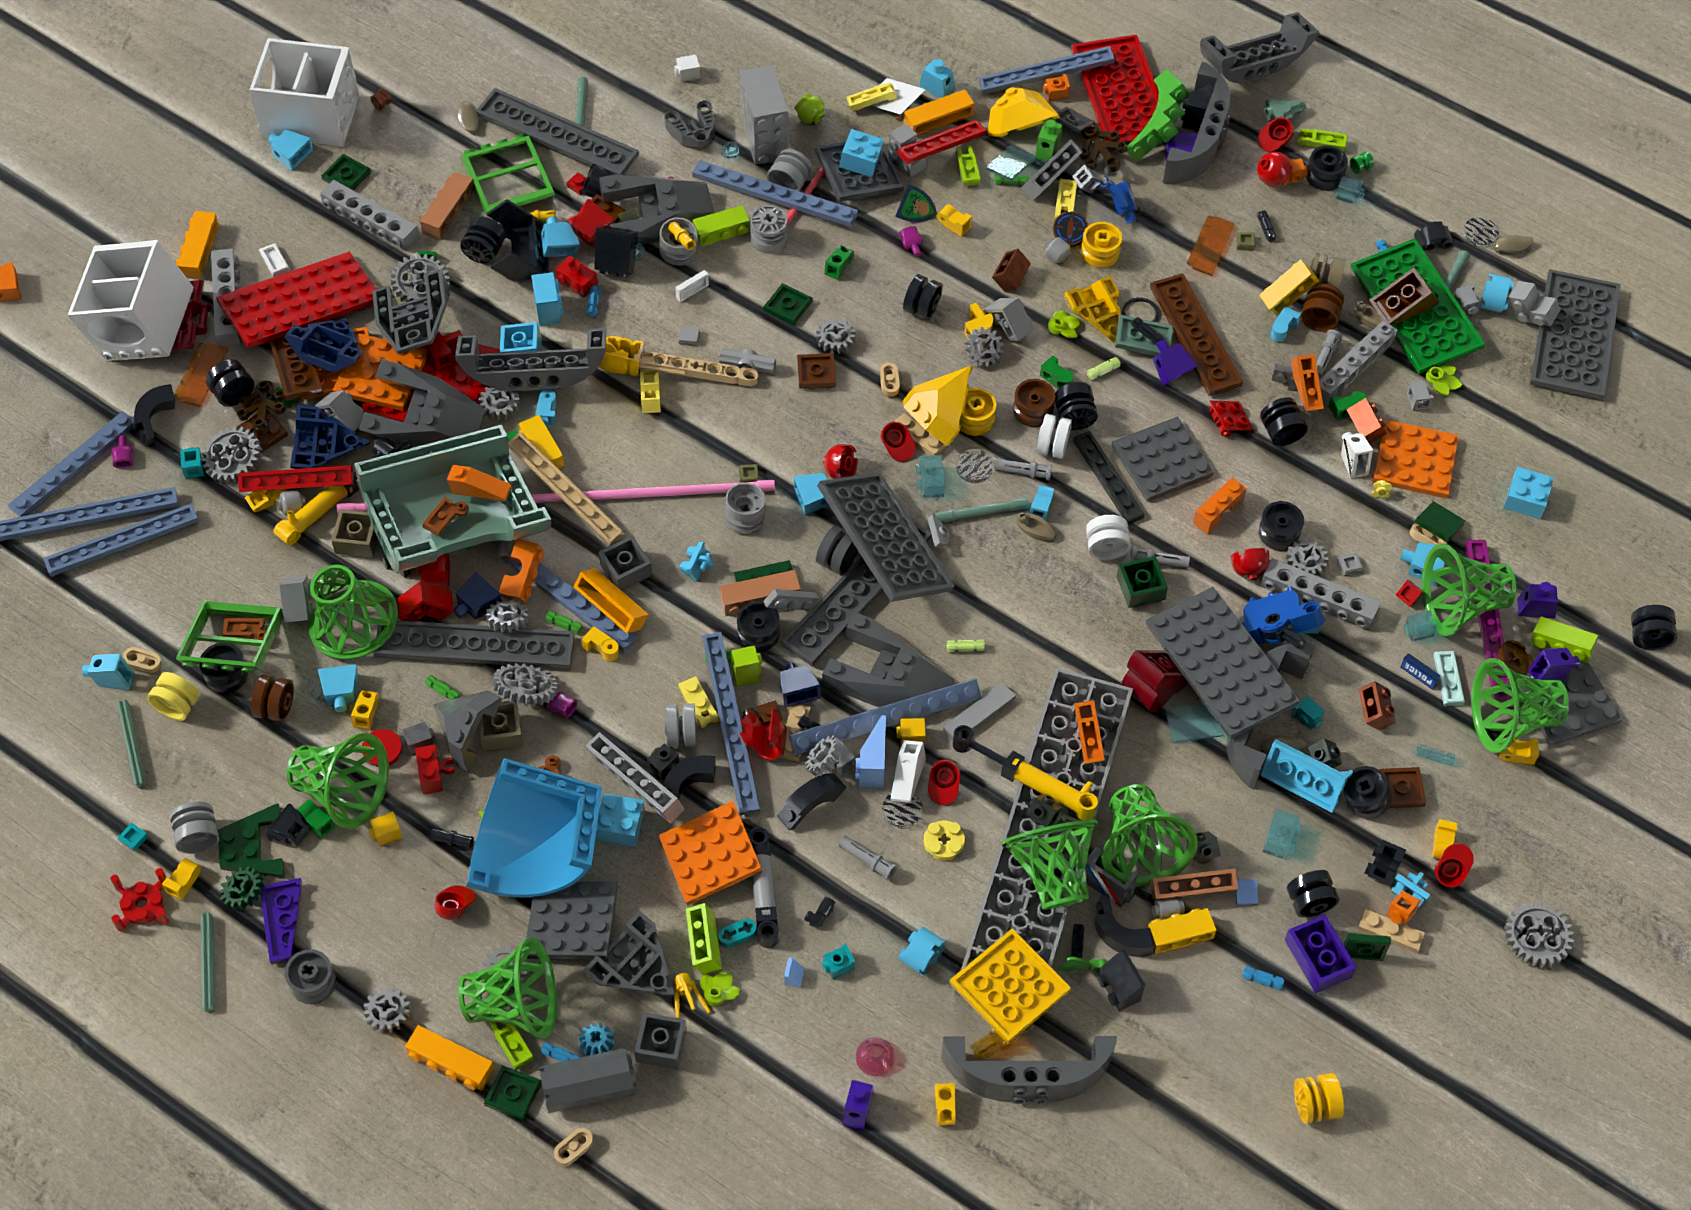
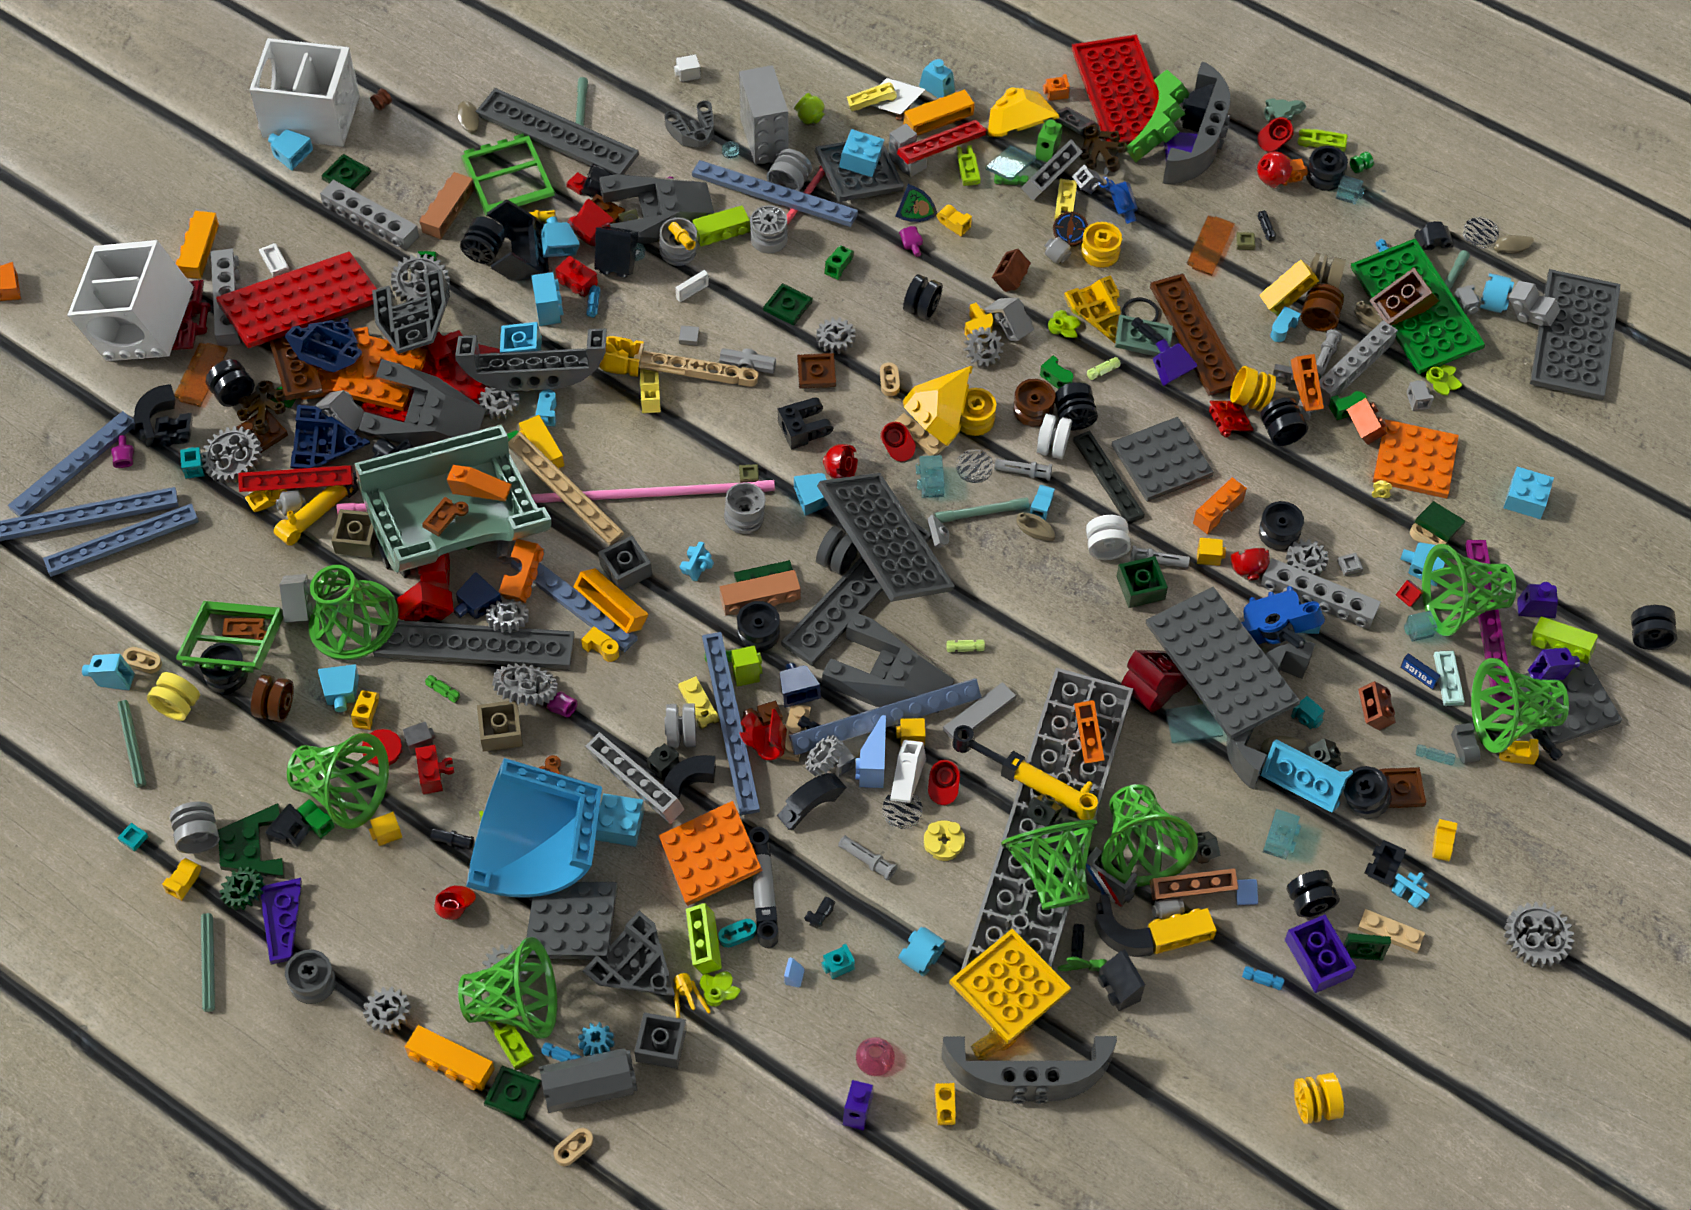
(136, 893): red plate -> none
(173, 430): none -> black cylinder
(460, 720): dark grey wedge -> none
(563, 622): bright green axle -> none
(791, 599): light grey plate -> none
(793, 427): none -> black brick
(1046, 70): sand blue plate -> none
(1210, 551): none -> yellow brick
(1252, 388): none -> yellow wheel
(1262, 54): dark grey slope -> none
(1356, 454): white torso -> none
(1400, 913): orange brick -> none
(1454, 865): red cap -> none
(1466, 743): none -> dark grey leg
(1515, 656): reddish brown tile -> none
(1546, 744): none -> black axle

